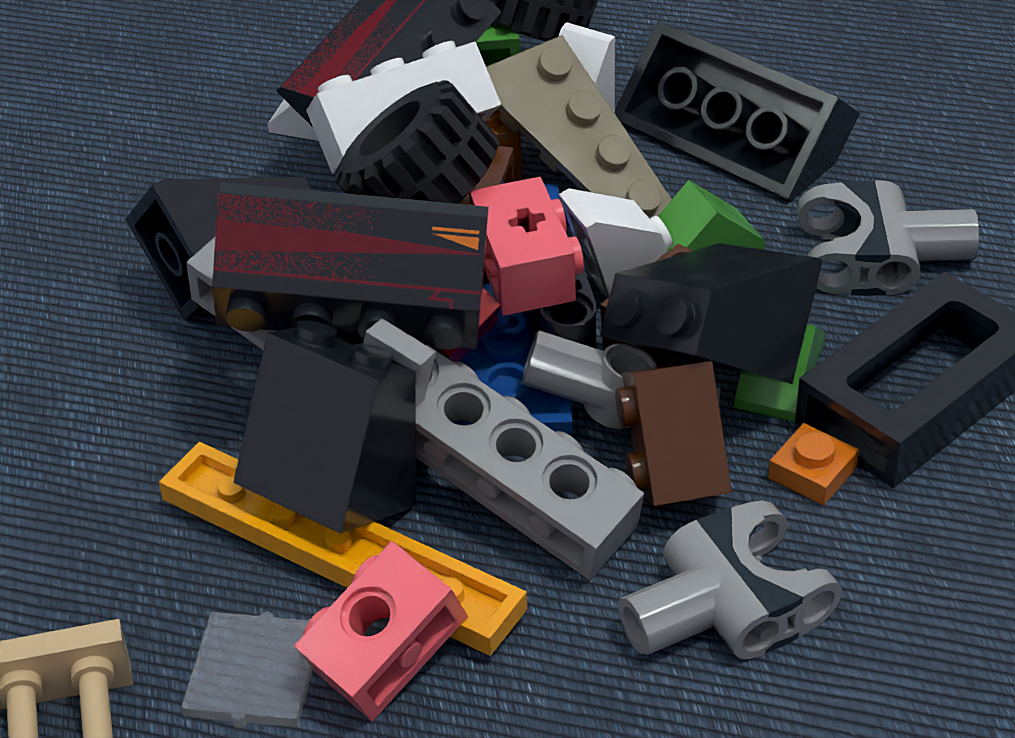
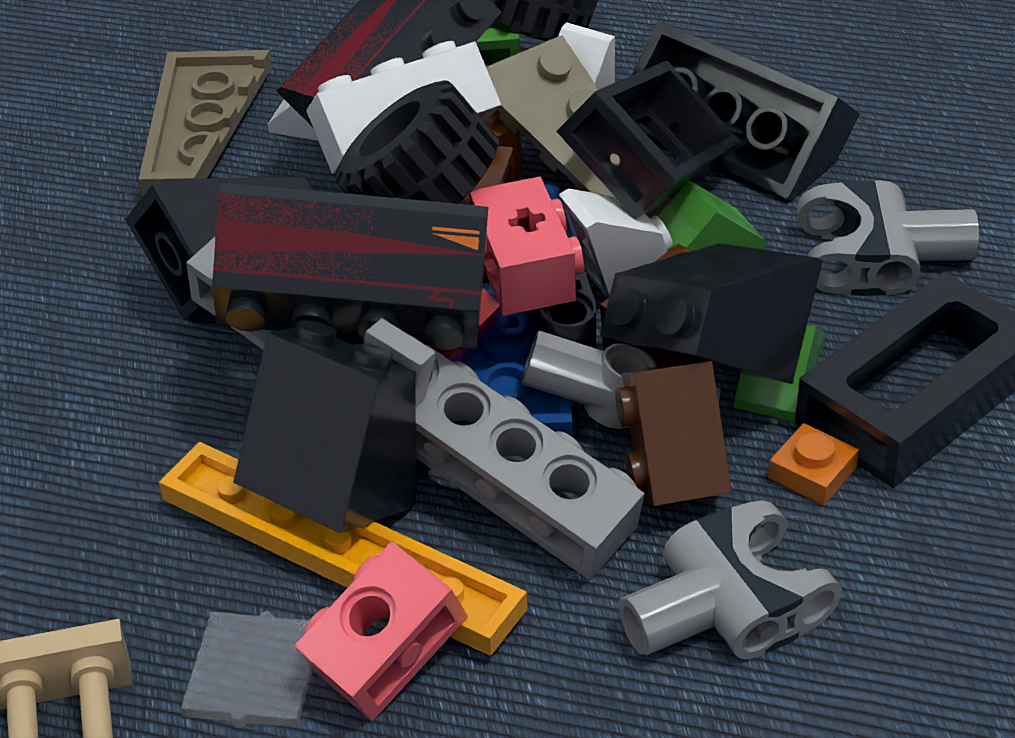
(198, 111): none -> dark tan wing
(645, 175): none -> black piece

